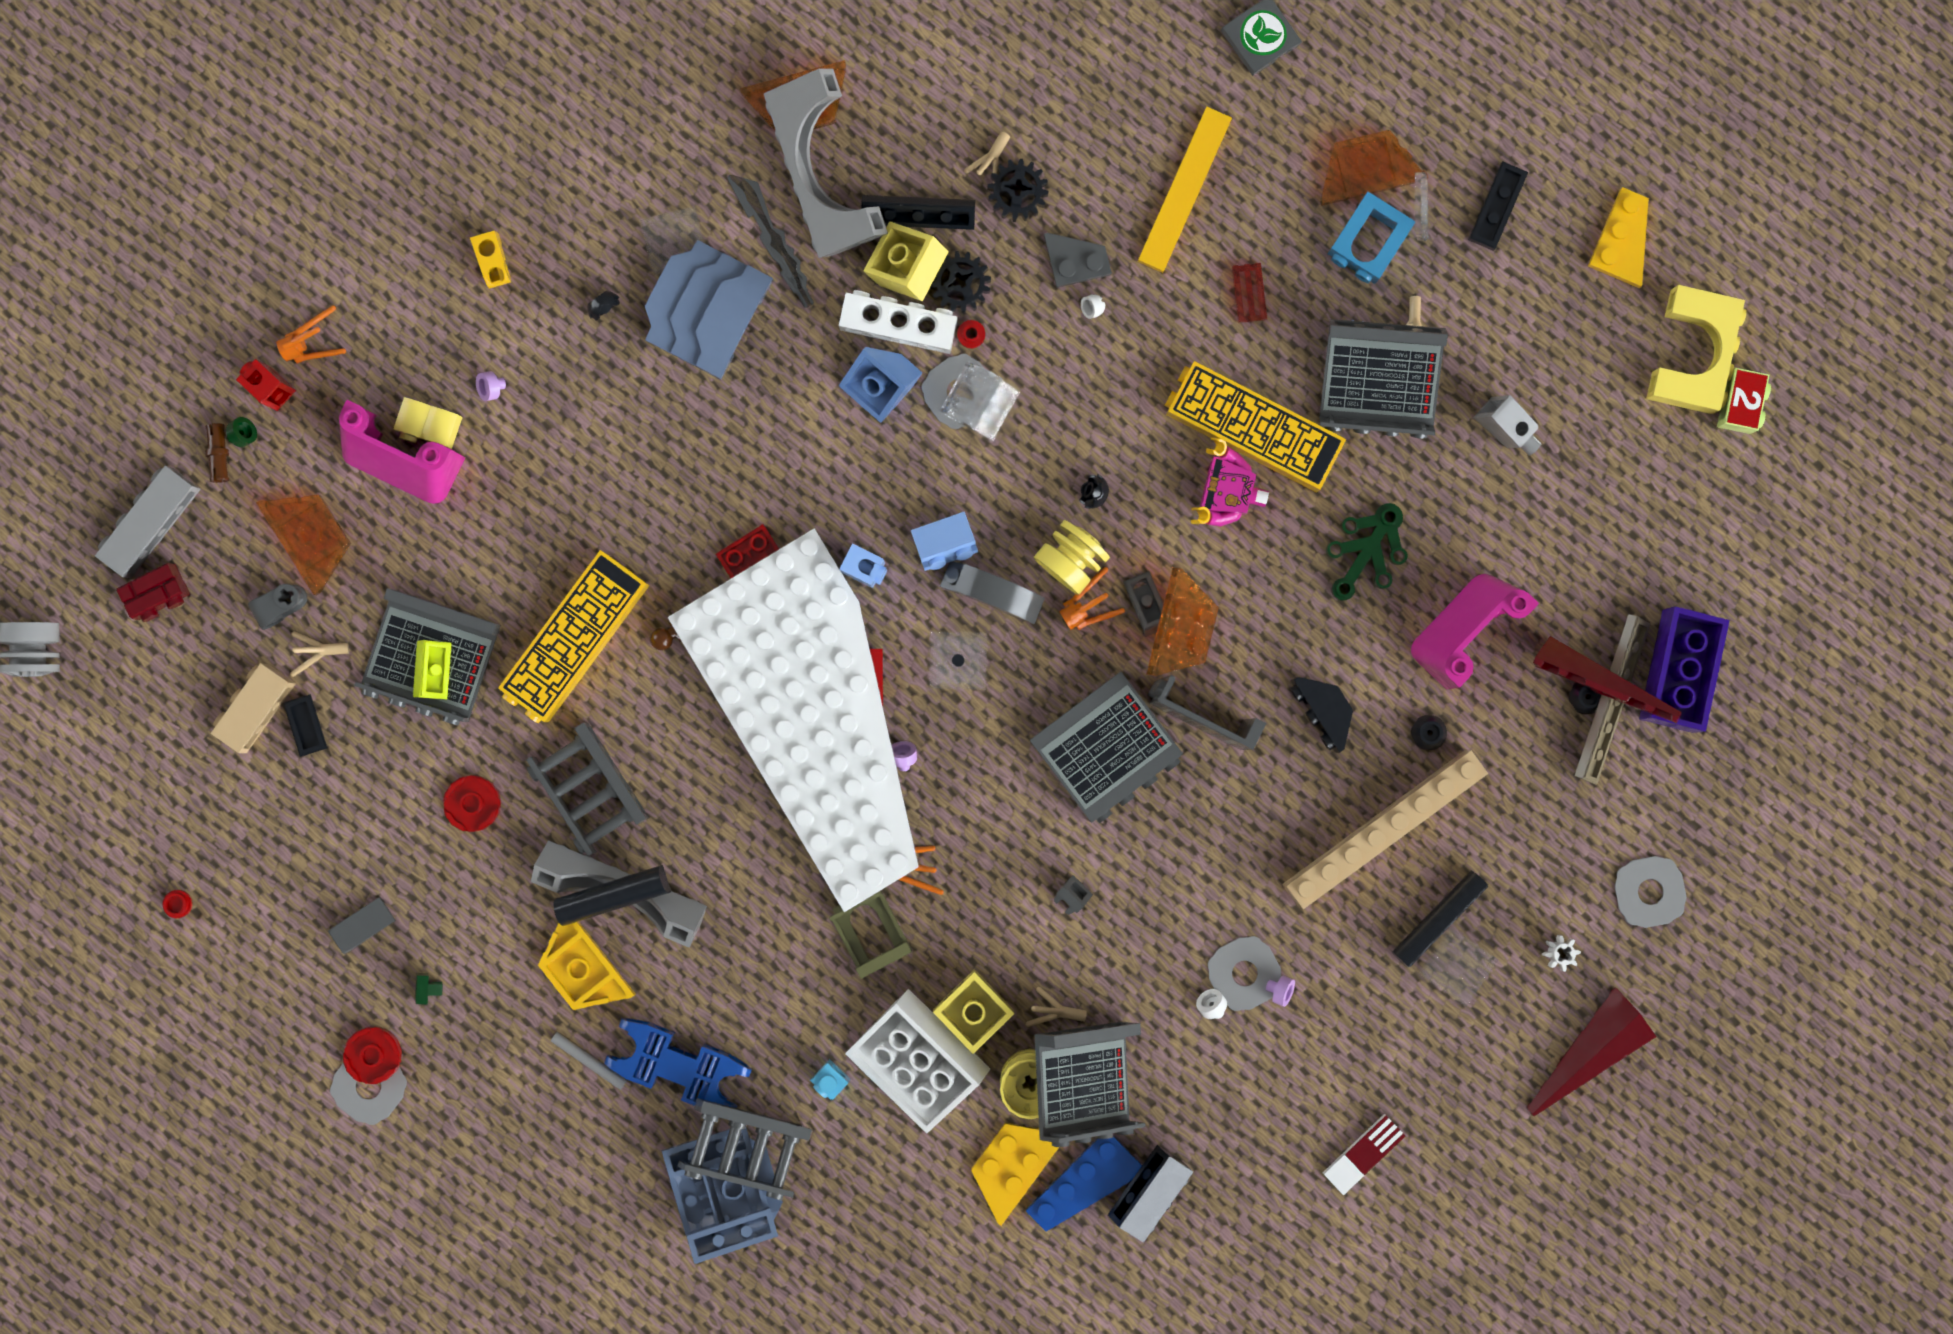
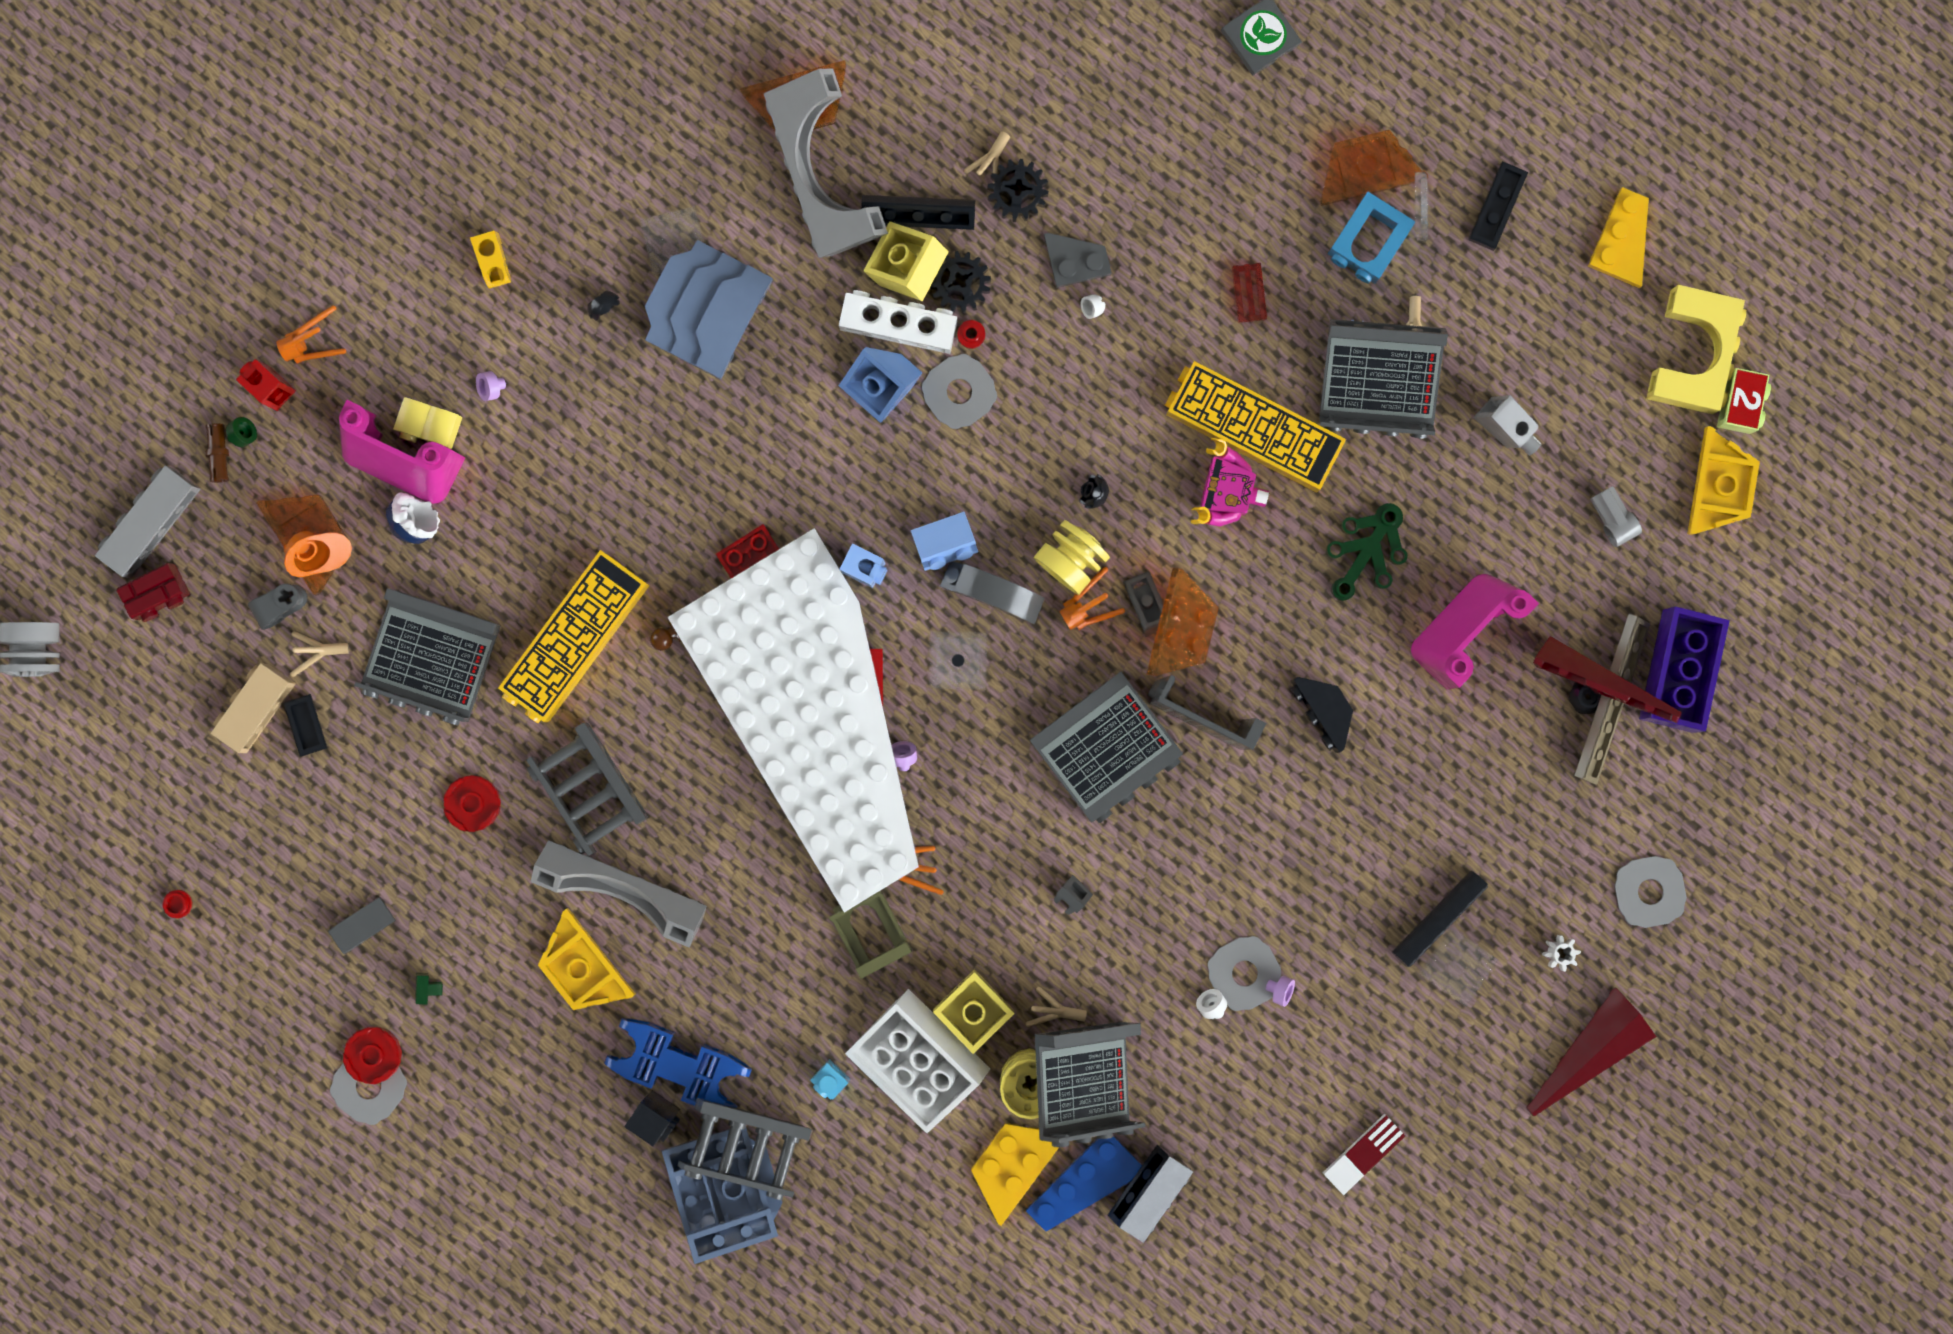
(315, 553): none -> orange piece
(411, 519): none -> white hair
(432, 669): neon yellow slope -> none
(588, 1060): light grey piece -> none
(611, 895): black brick -> none
(653, 1119): none -> black brick
(753, 203): dark grey sword -> none
(980, 400): clear brick -> none
(1184, 189): yellow tile -> none
(1385, 829): tan brick -> none
(1420, 735): black plate -> none
(1617, 521): none -> light grey piece
(1722, 485): none -> yellow wing

